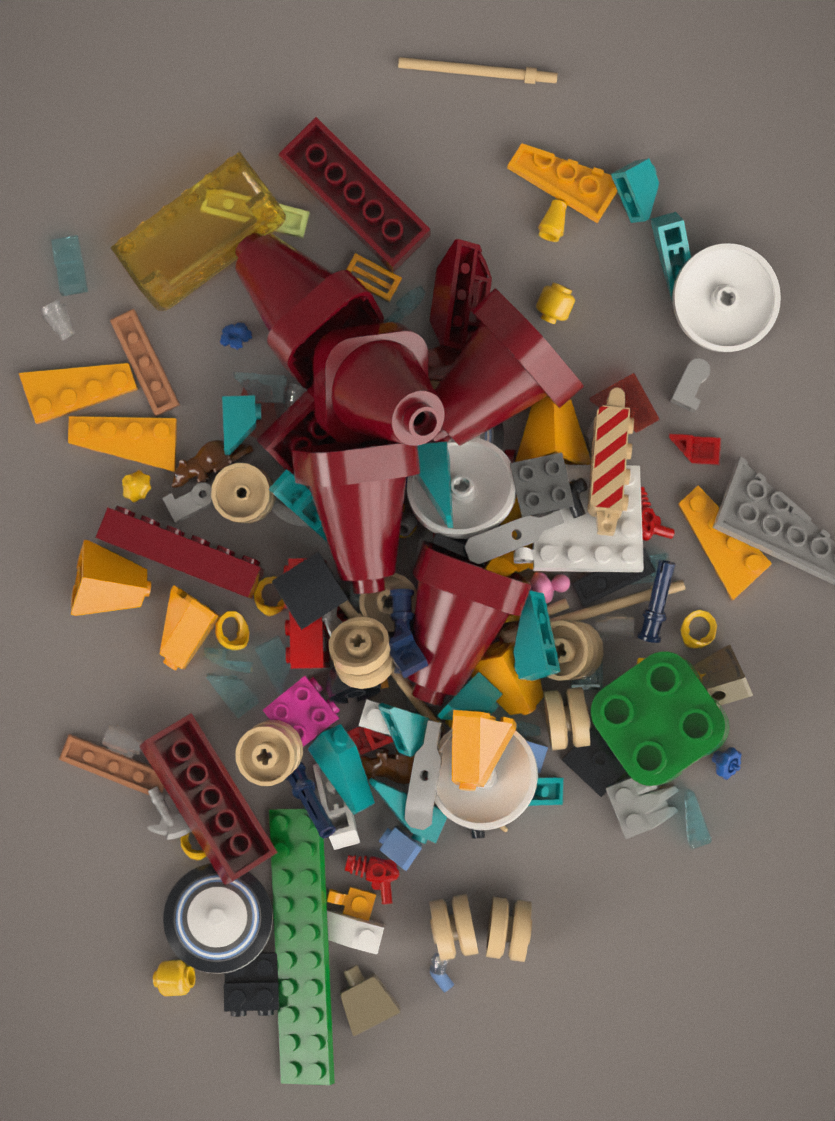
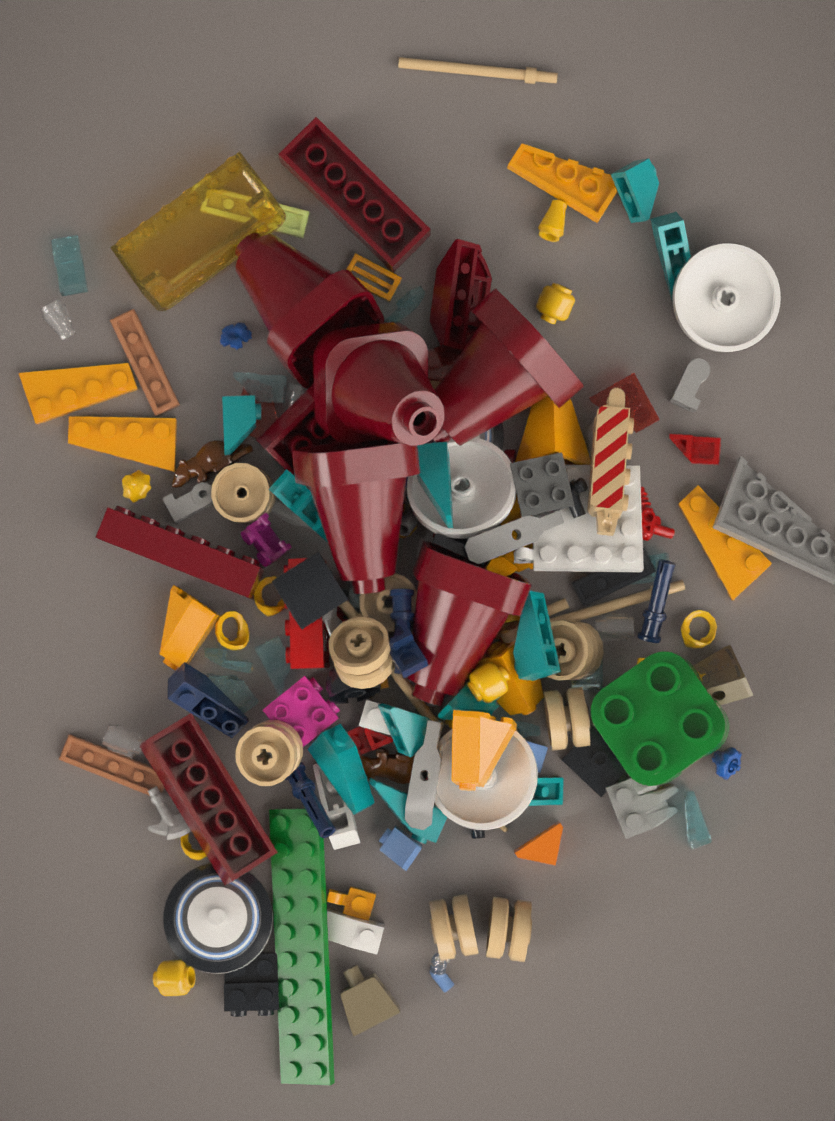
(107, 582): light orange slope -> none
(205, 700): none -> dark blue slope
(265, 541): none -> magenta piece
(376, 870): red piece -> none
(488, 682): none -> yellow head
(542, 584): bright pink animal -> none
(543, 846): none -> orange slope

